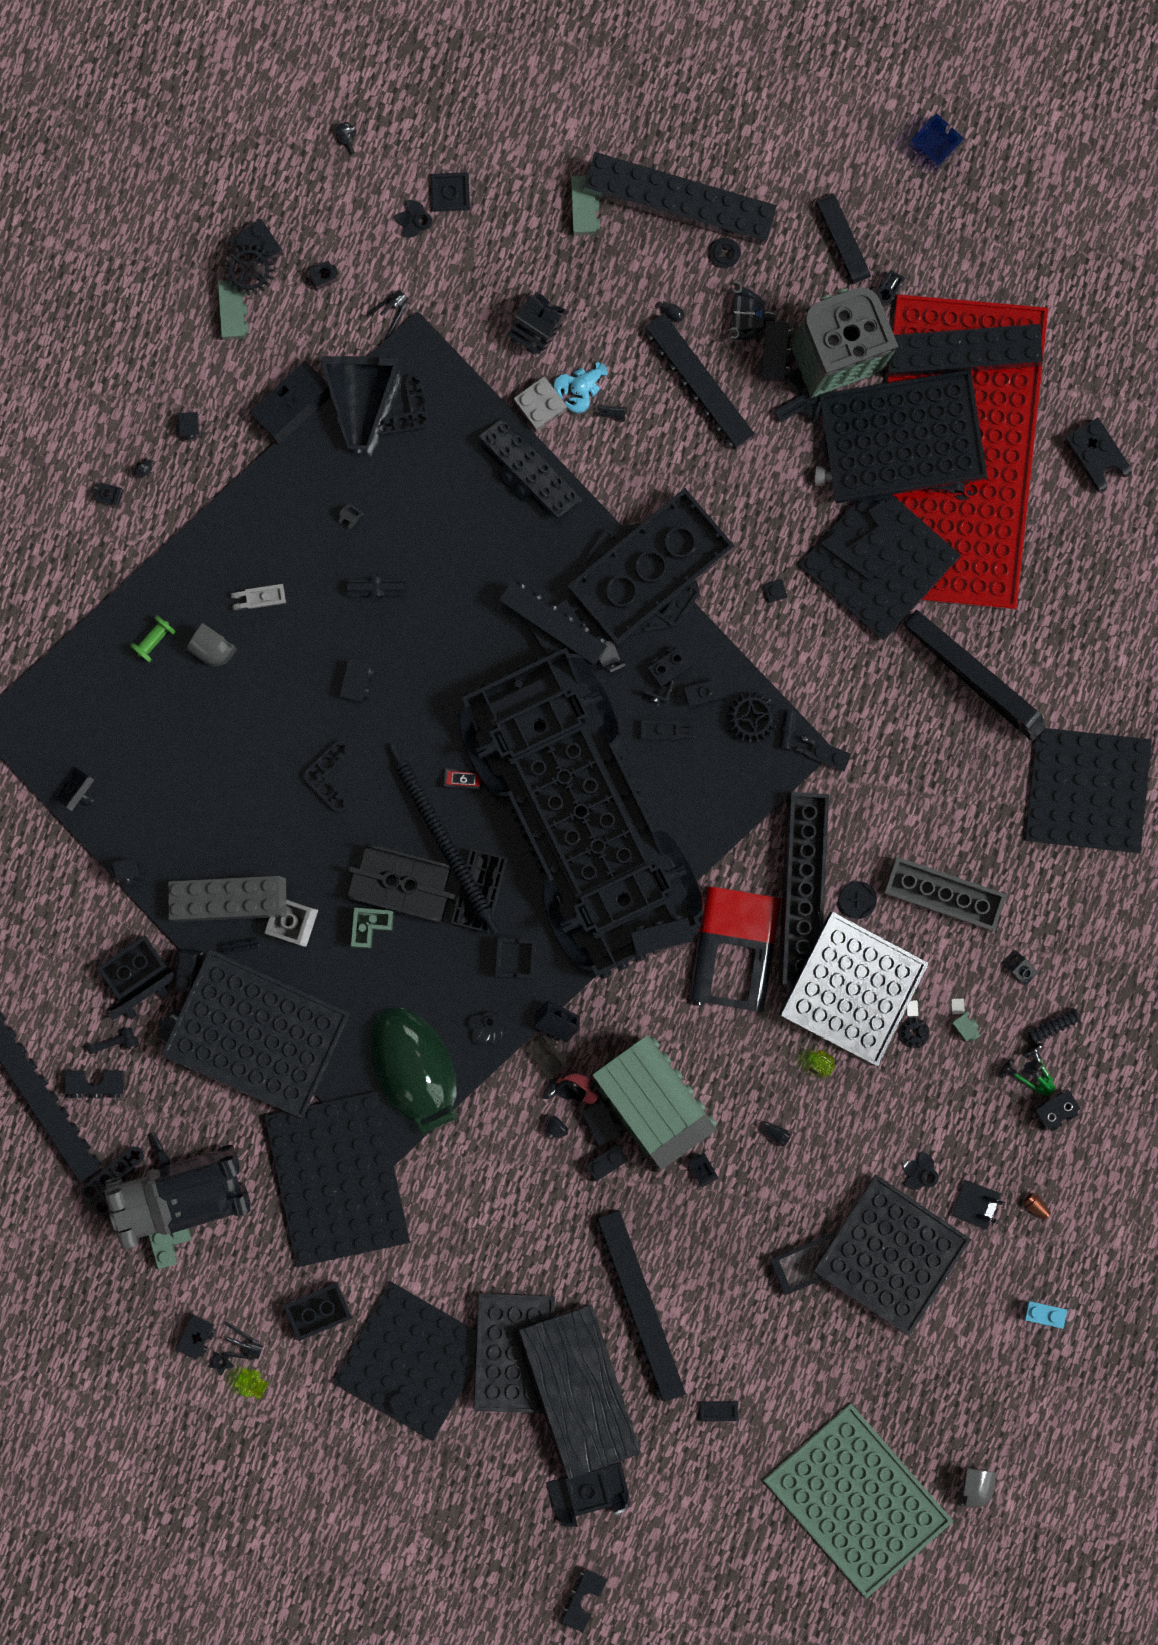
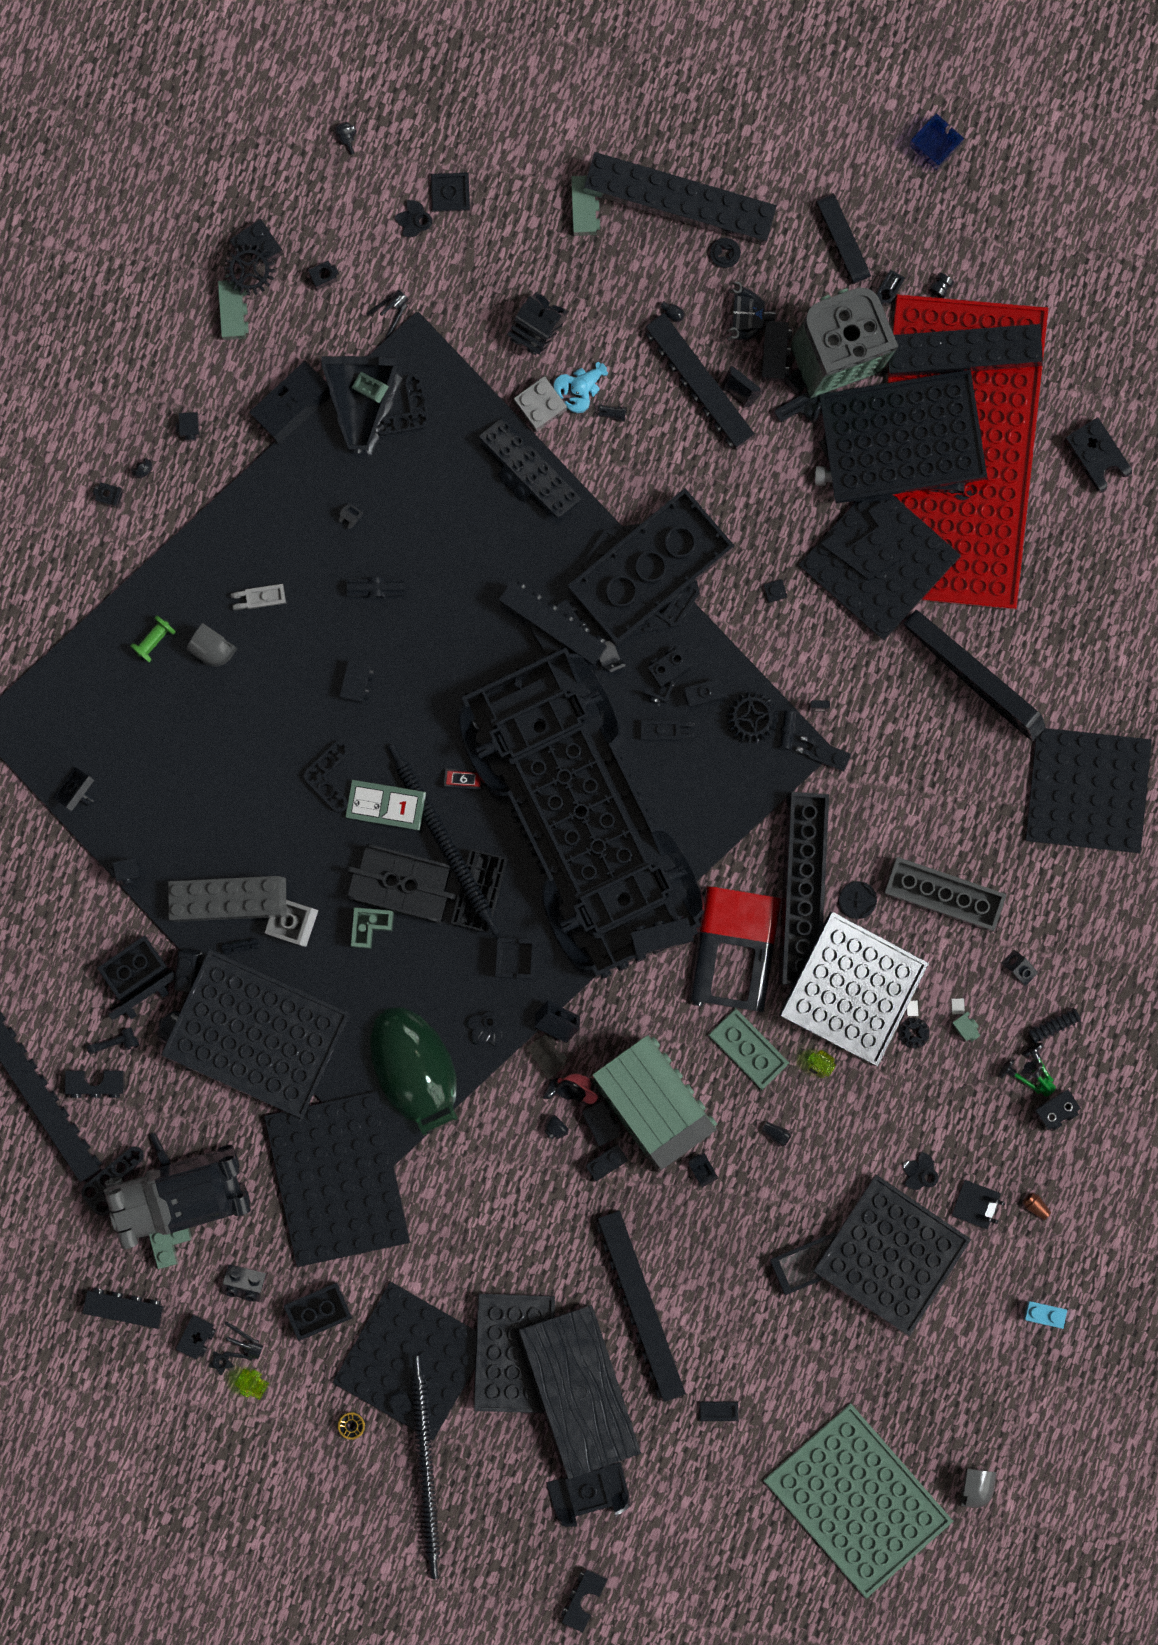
(124, 1309): none -> black brick
(243, 1283): none -> black bracket
(359, 1428): none -> wheel
(370, 387): none -> sand green plate
(385, 805): none -> tile
(424, 1457): none -> black hose
(740, 387): none -> black slope
(748, 1048): none -> sand green tile
(819, 706): none -> black tile
(941, 285): none -> black wheel

